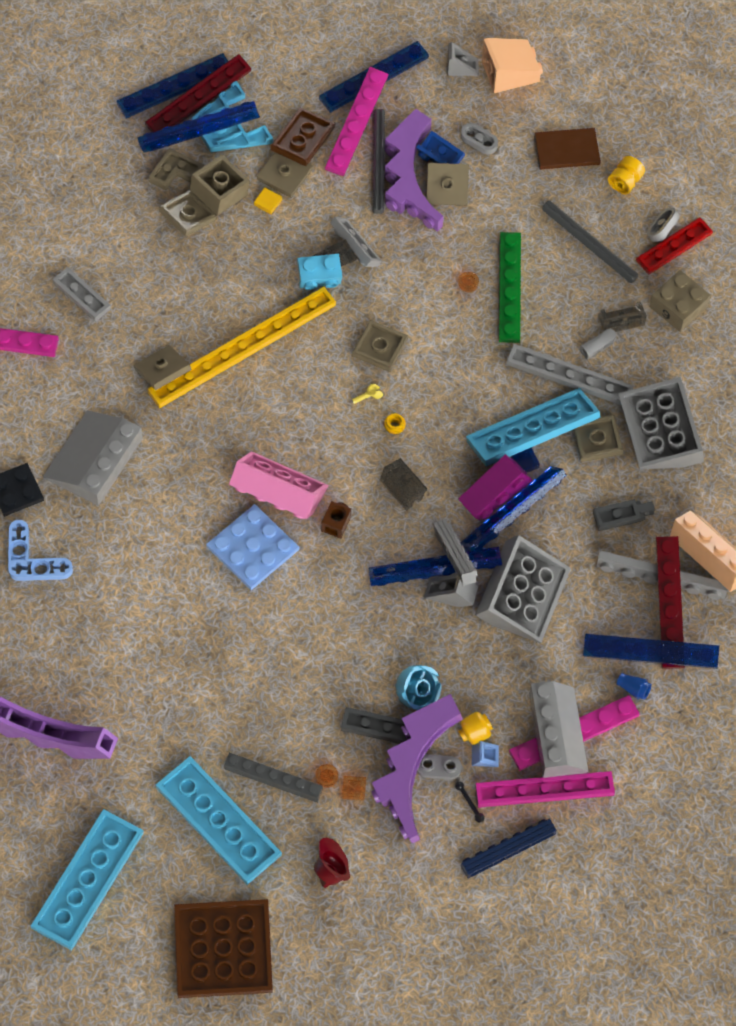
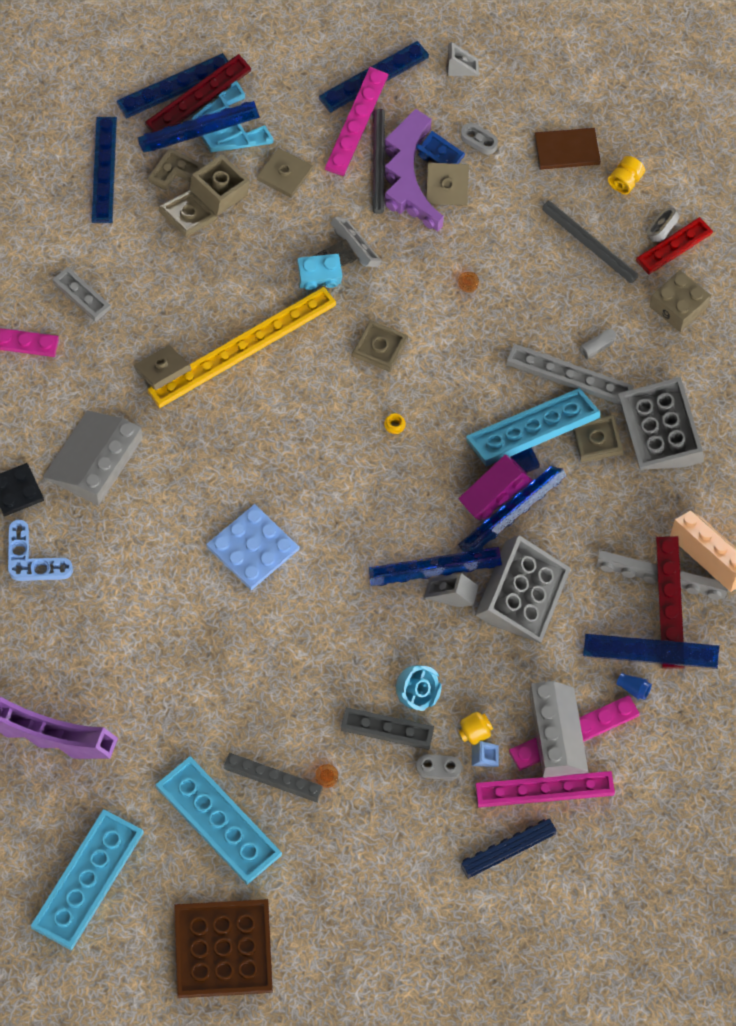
(104, 170): none -> clear blue plate
(267, 200): yellow tile -> none
(277, 485): bright pink slope -> none
(302, 136): reddish brown tile -> none
(331, 864): dark red piece -> none
(334, 527): reddish brown brick -> none
(354, 788): clear orange tile -> none
(370, 393): light yellow hand -> none
(396, 788): medium lavender arch -> none
(402, 483): clear smoke hinge -> none
(455, 552): light grey piece -> none
(479, 817): black hinge -> none
(510, 63): light nougat slope -> none
(510, 287): green plate -> none
(622, 514): dark grey hinge -> none
(623, 318): clear smoke hinge -> none

